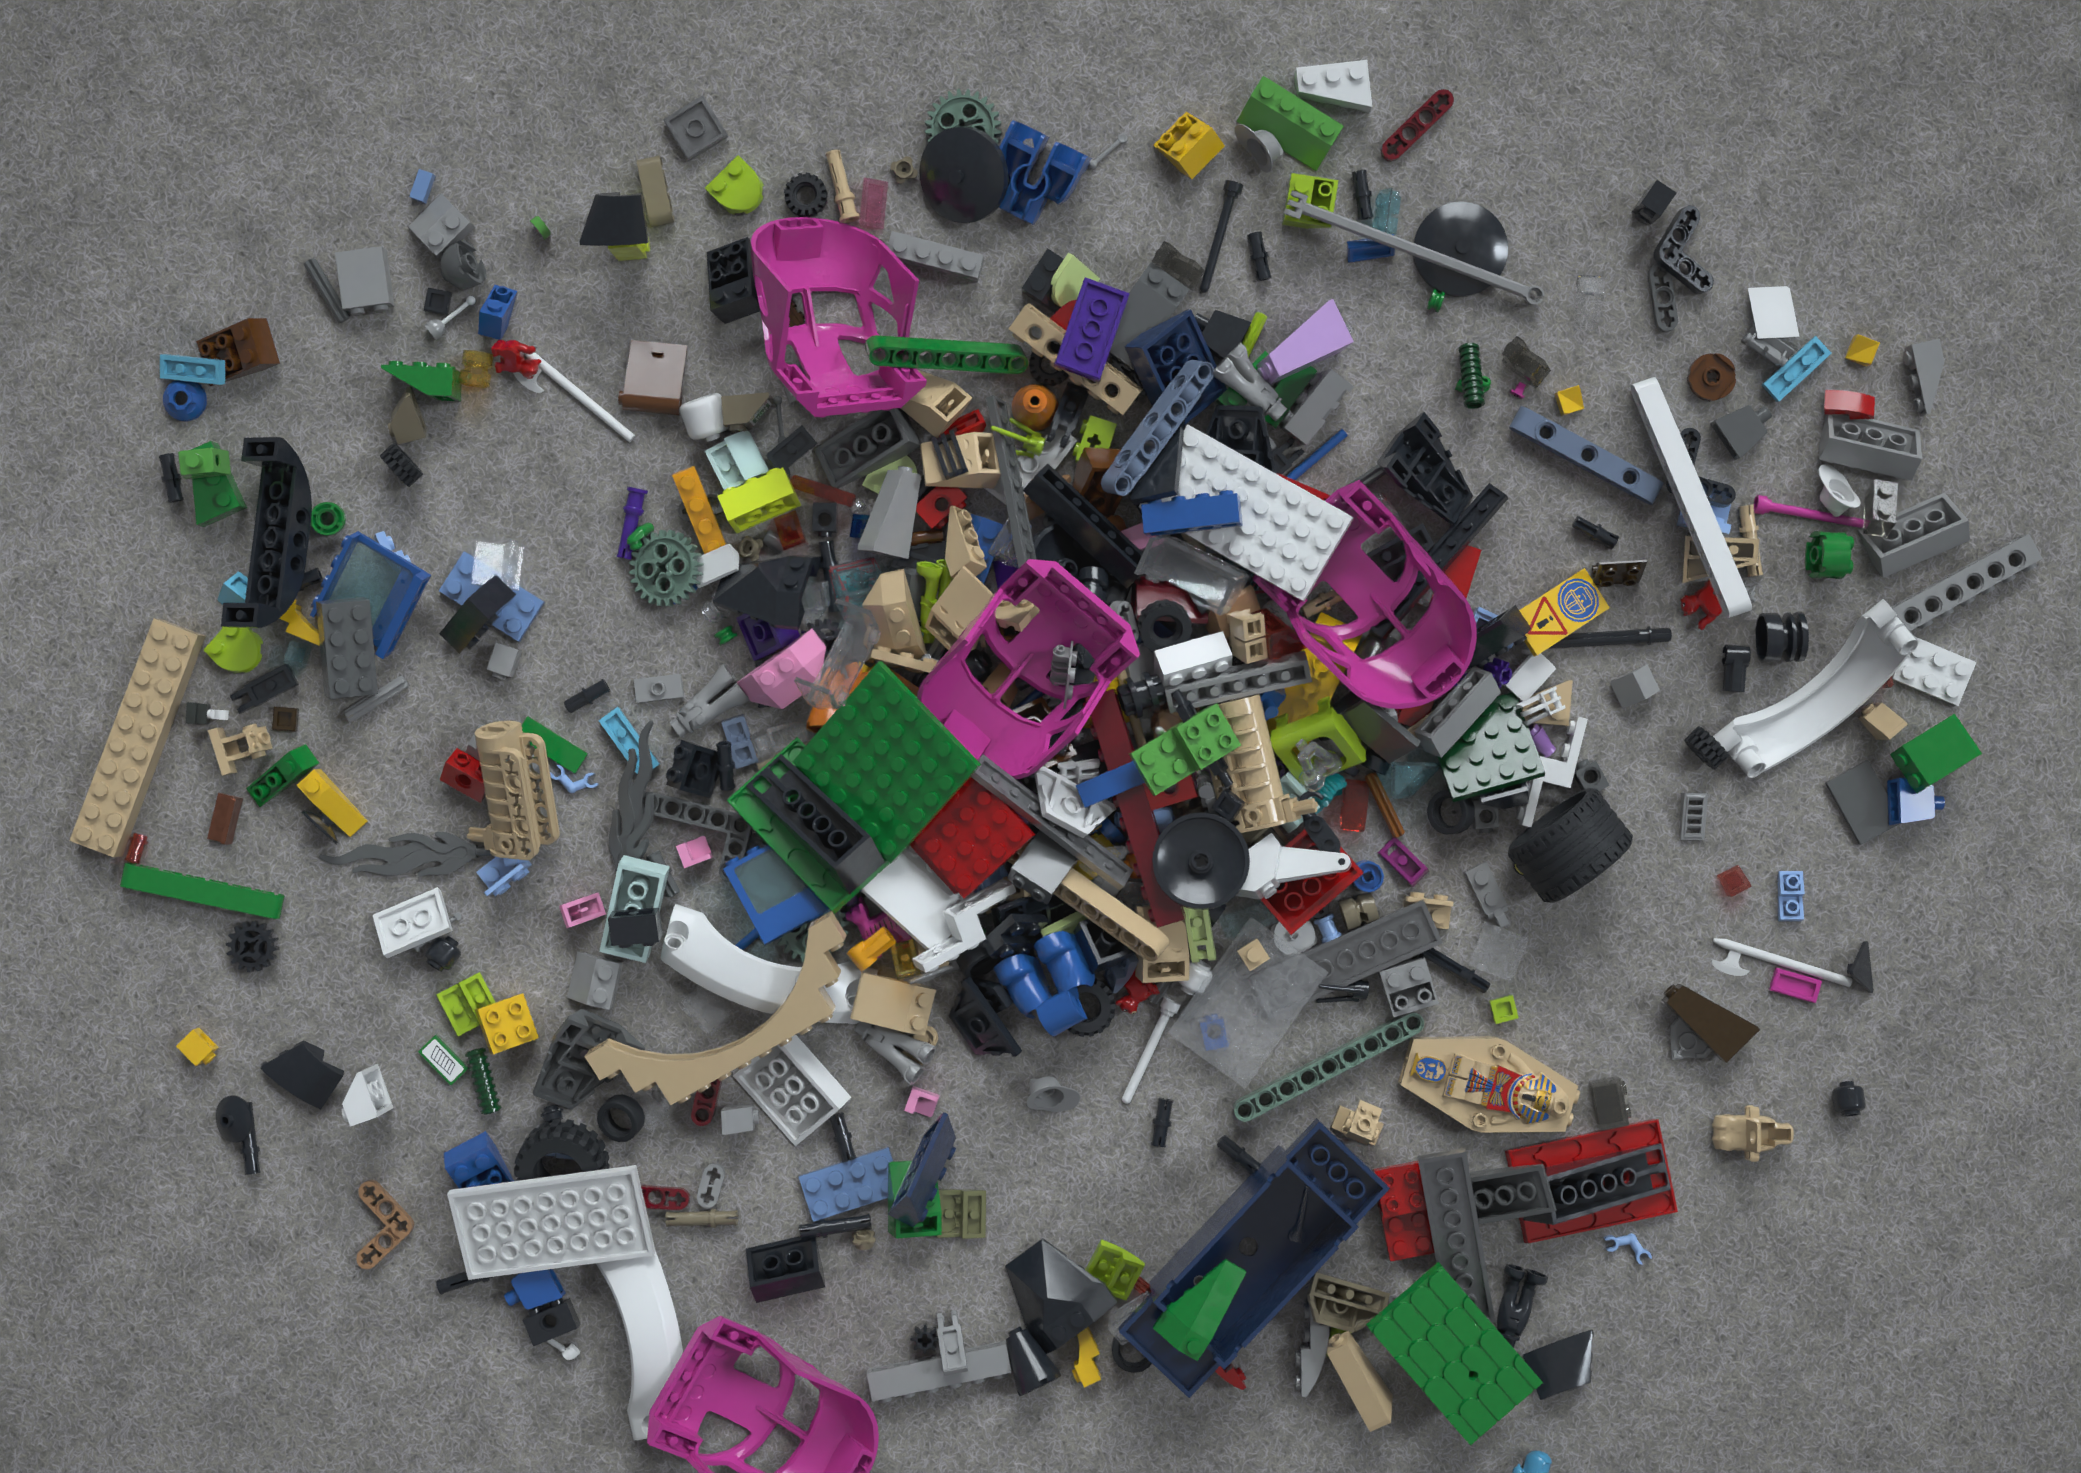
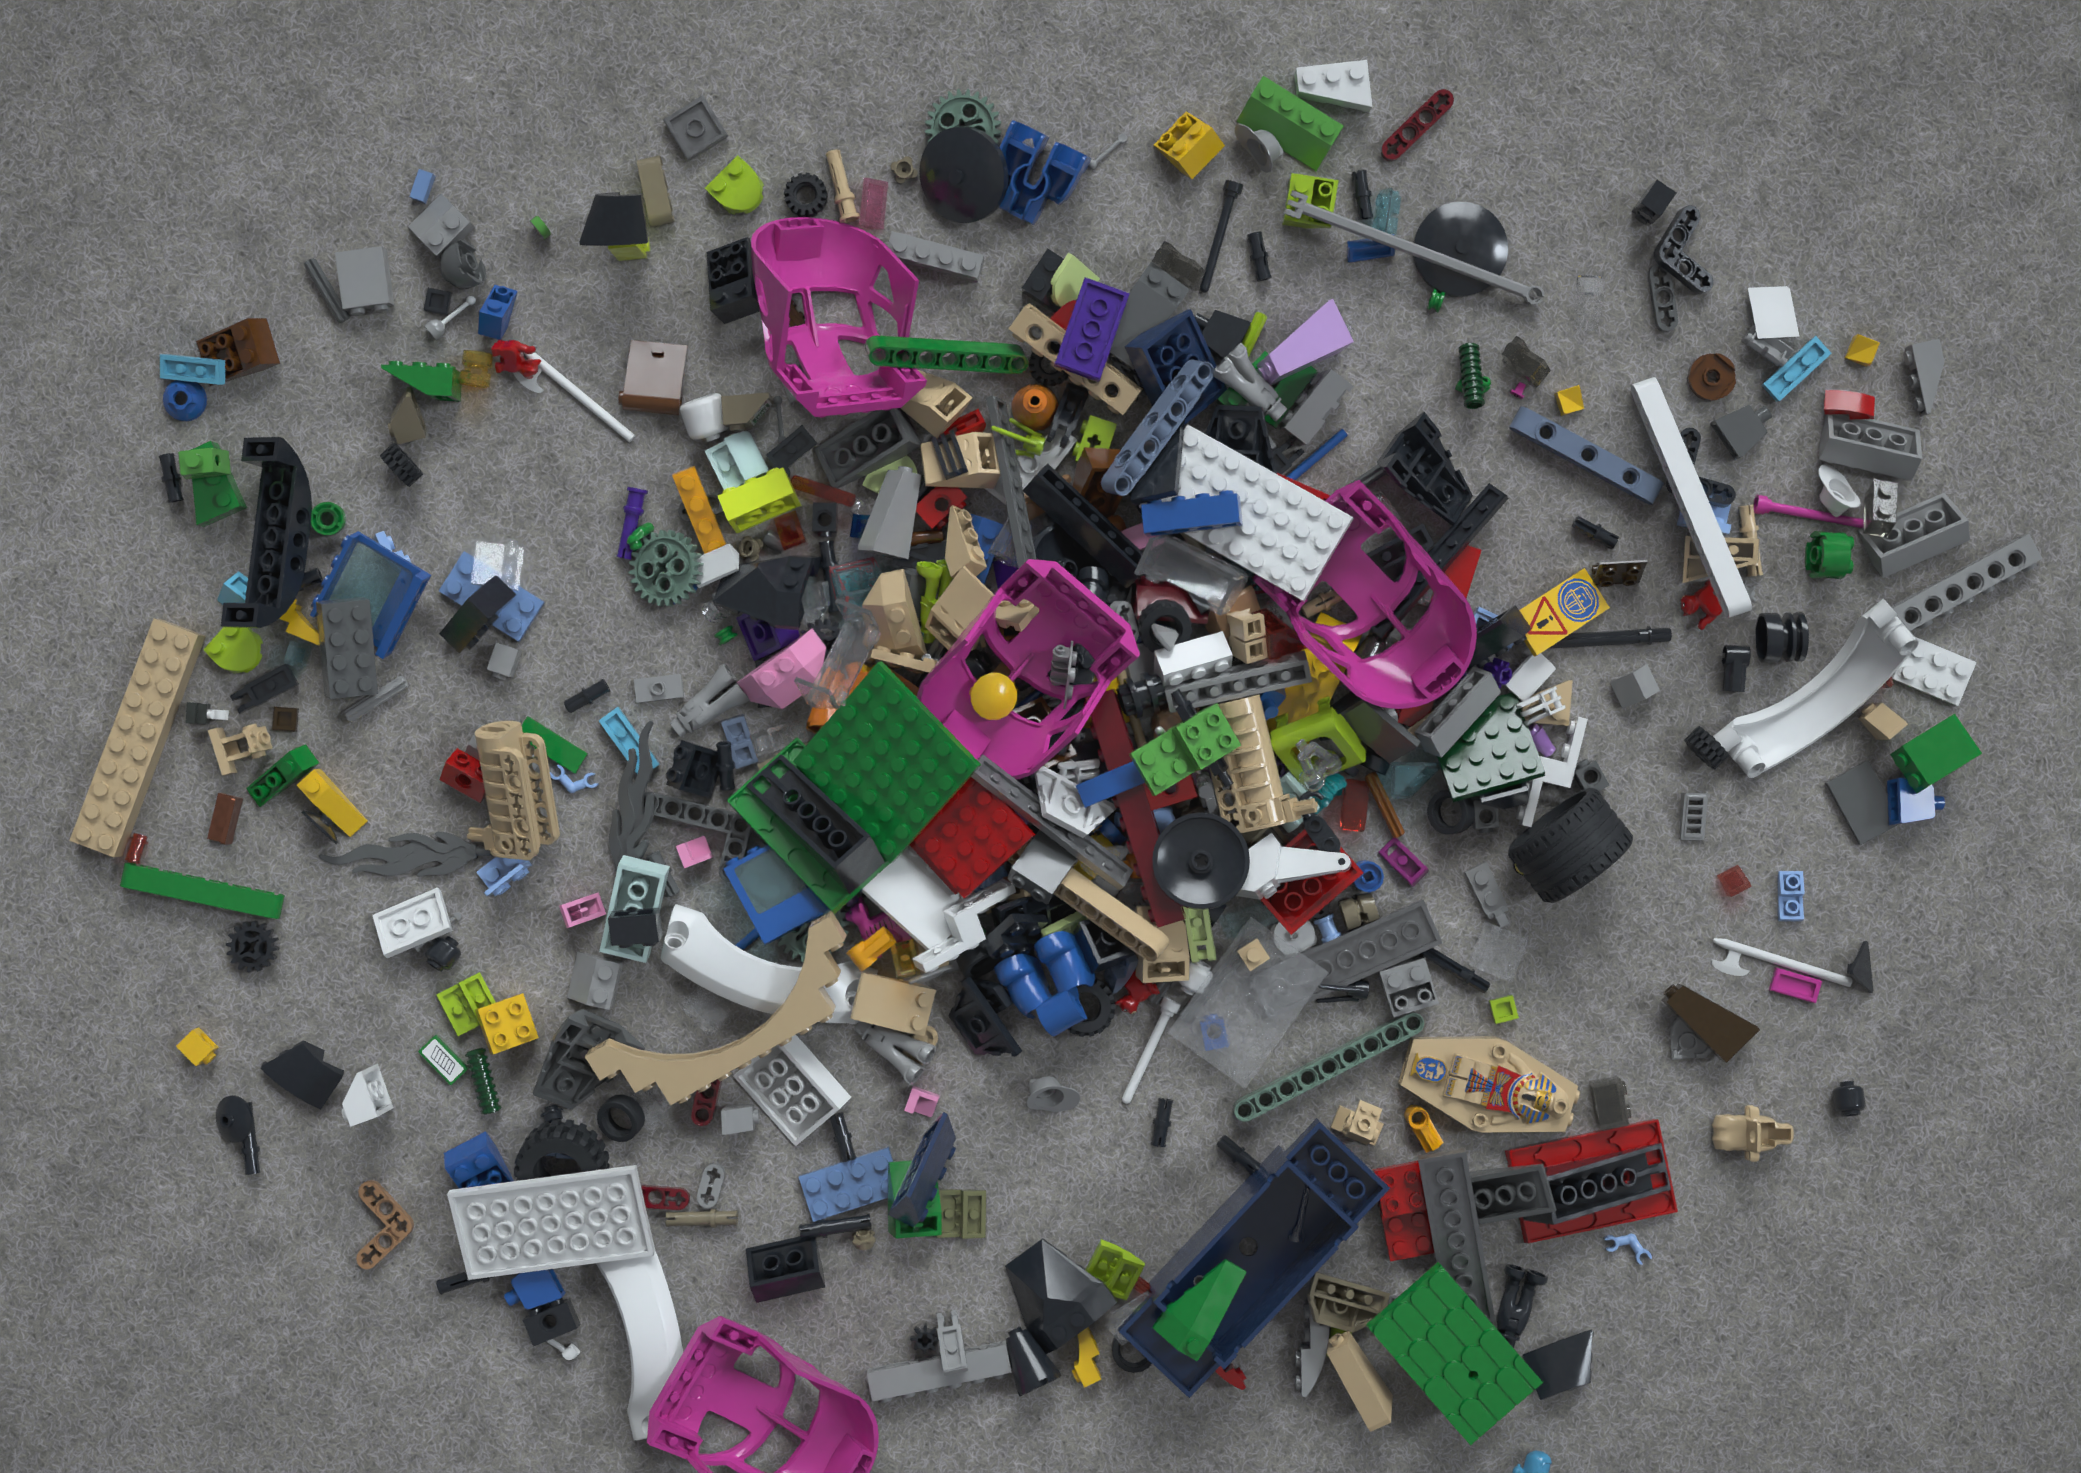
(993, 696): none -> yellow dish
(1165, 636): none -> light grey slope
(1228, 805): black tile -> none
(1423, 1129): none -> light orange piece
(1438, 907): tan bracket -> none

